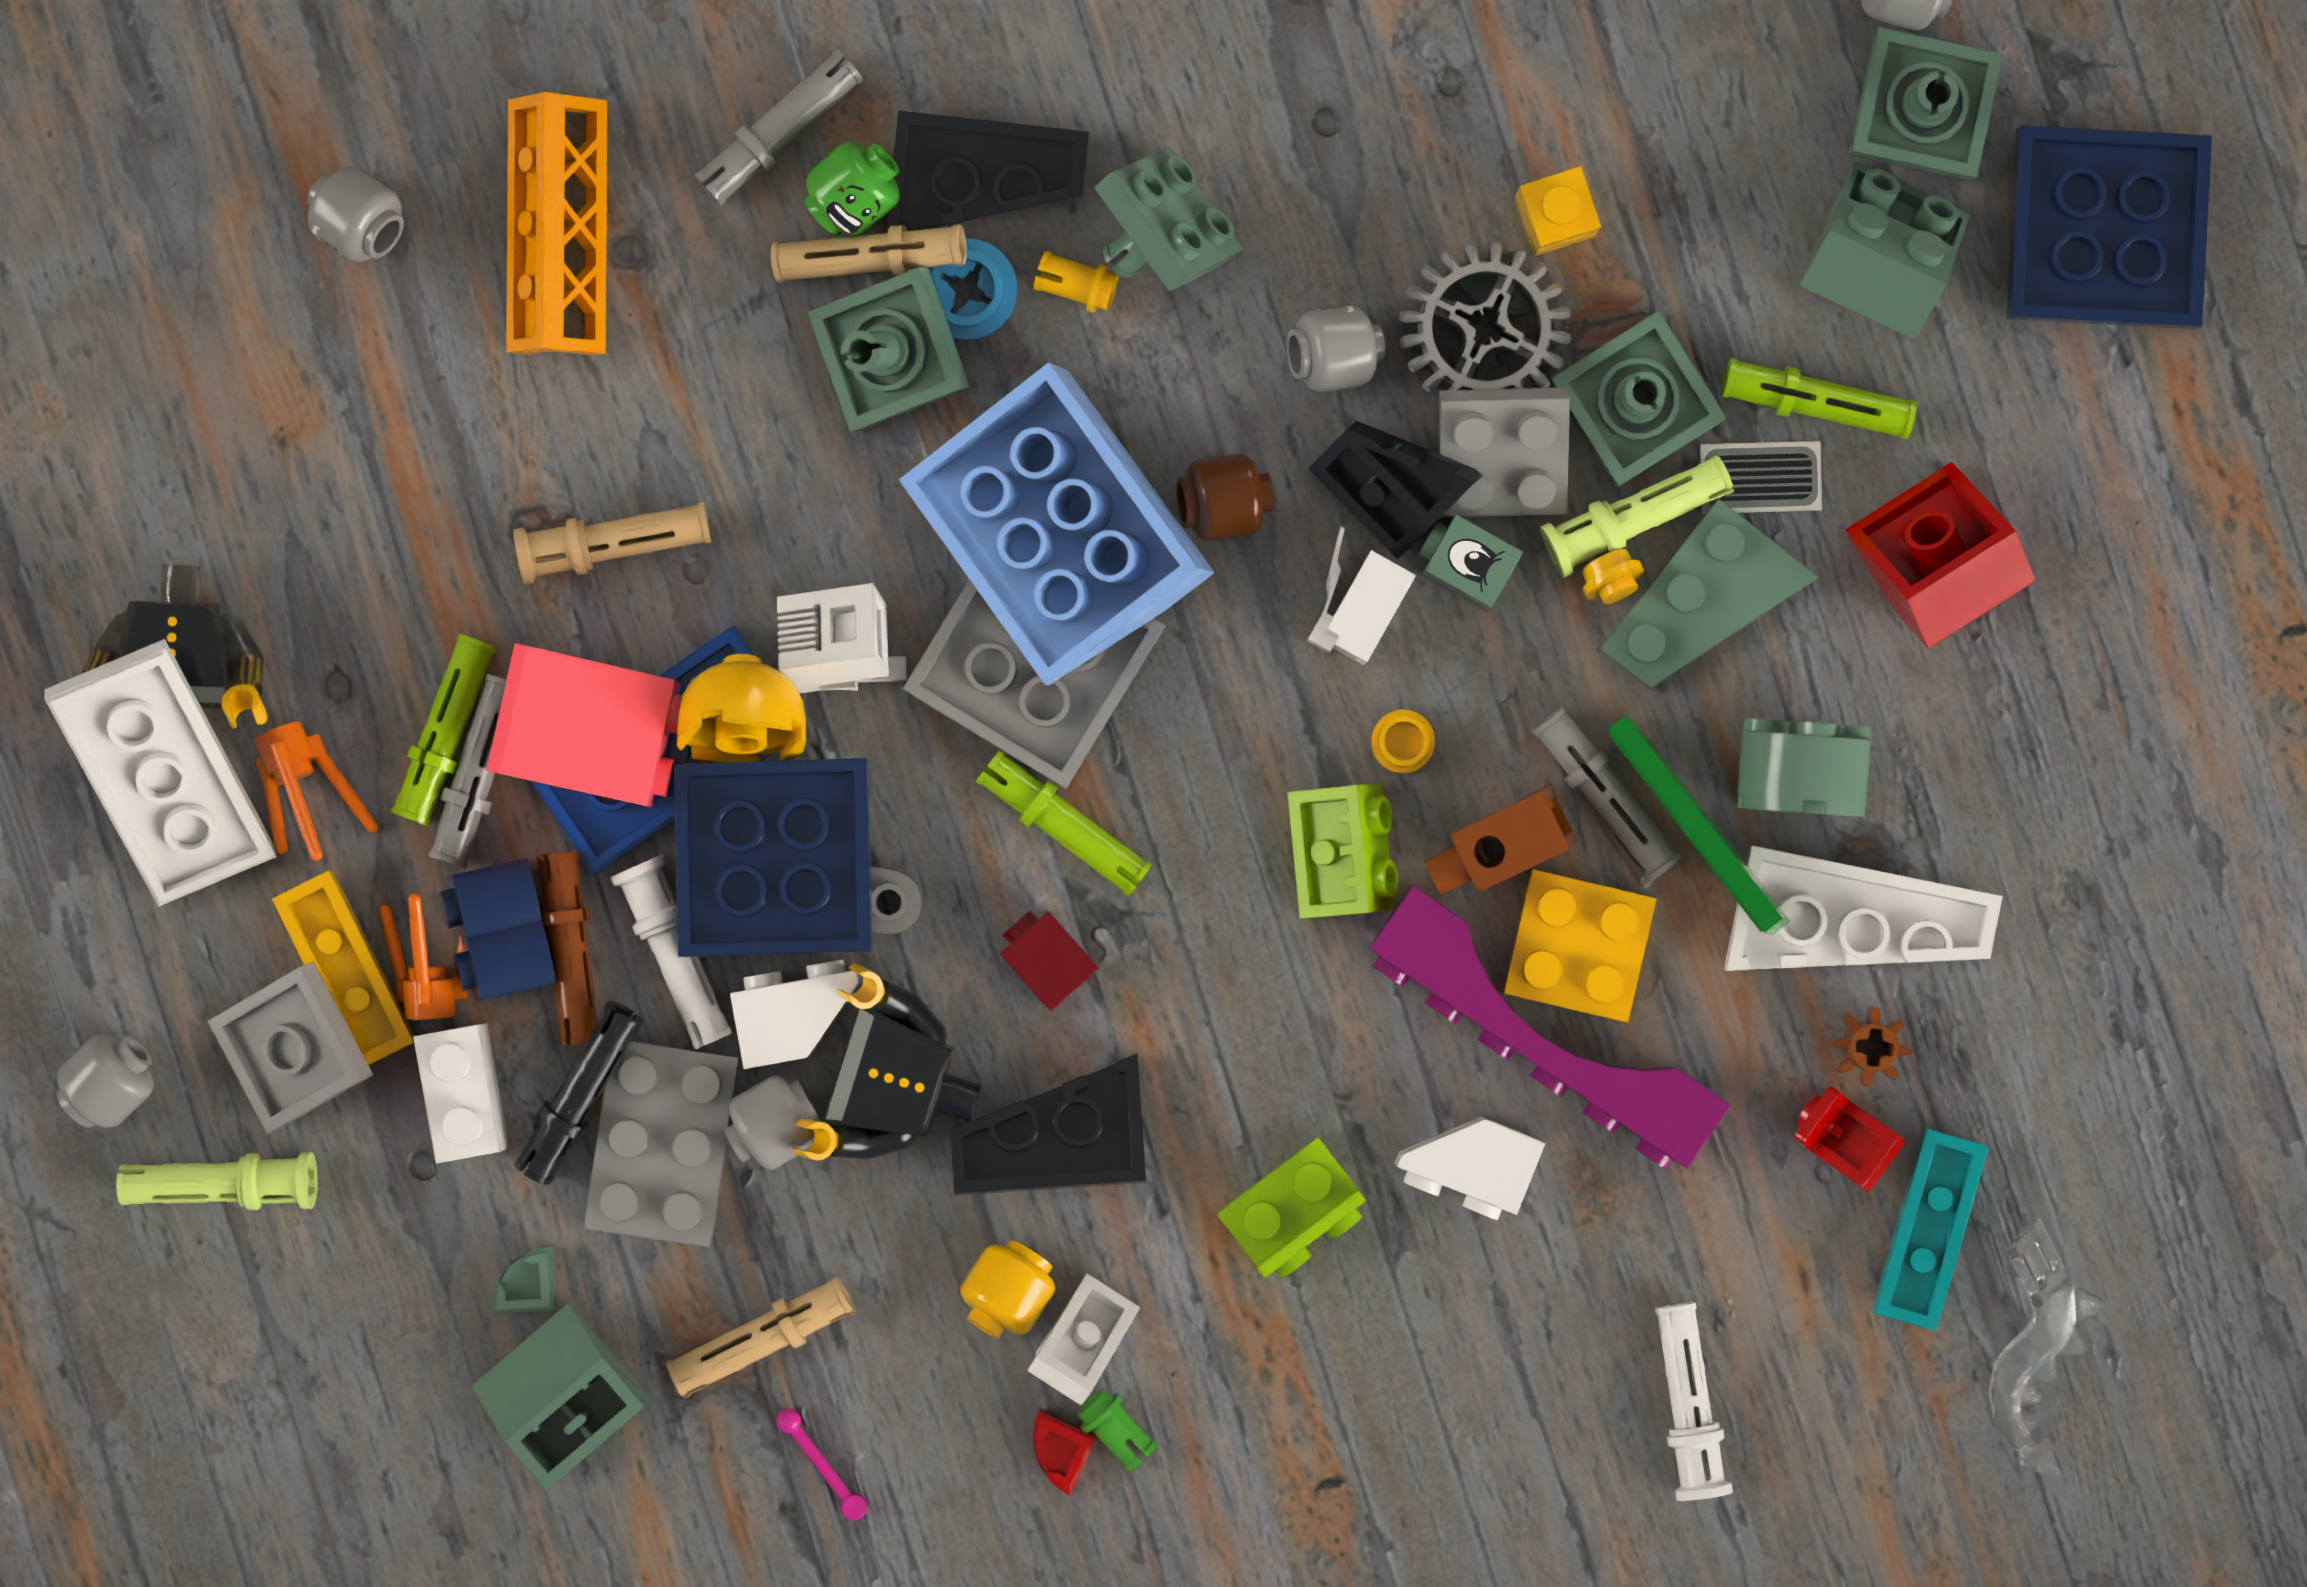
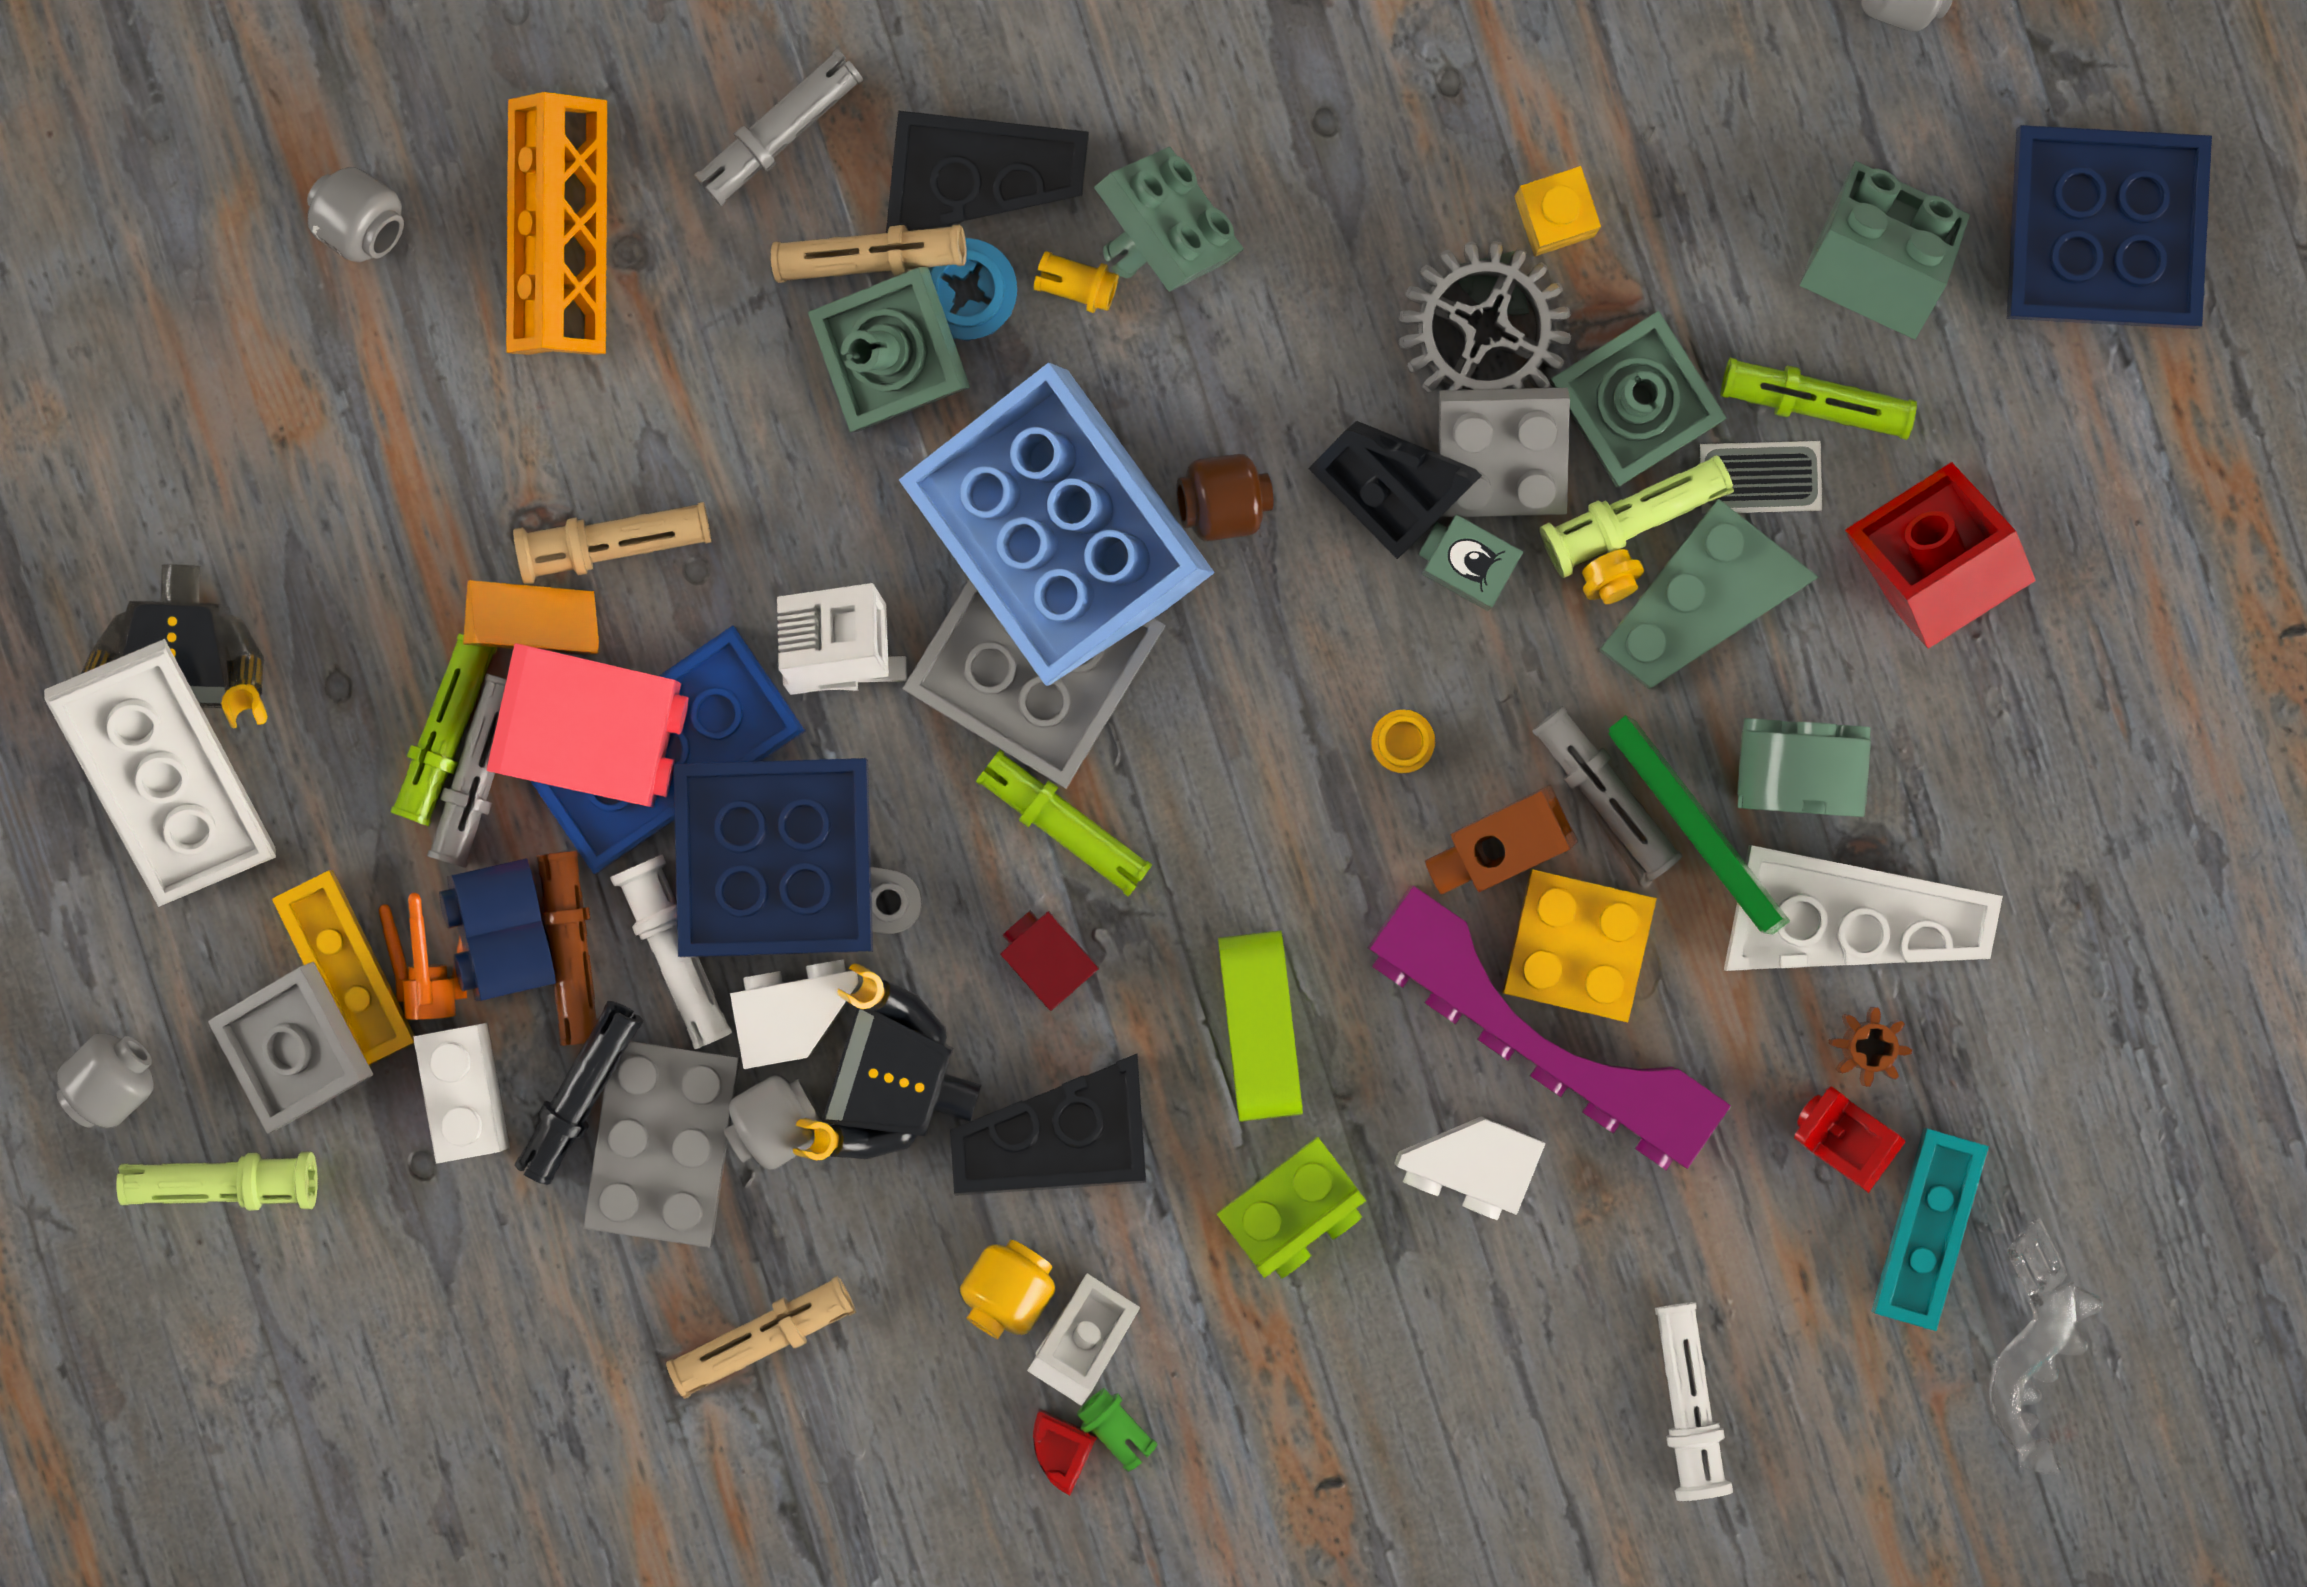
(286, 759): orange plant -> none
(527, 1284): sand green tile -> none
(530, 616): none -> light orange slope
(559, 1396): sand green slope -> none
(741, 713): yellow cylinder -> none
(852, 188): bright green head -> none
(852, 1505): dark pink hinge -> none
(1260, 1026): none -> lime beam
(1335, 348): light grey head -> none
(1342, 850): lime bracket -> none
(1364, 609): white piece -> none
(1926, 104): sand green plate -> none

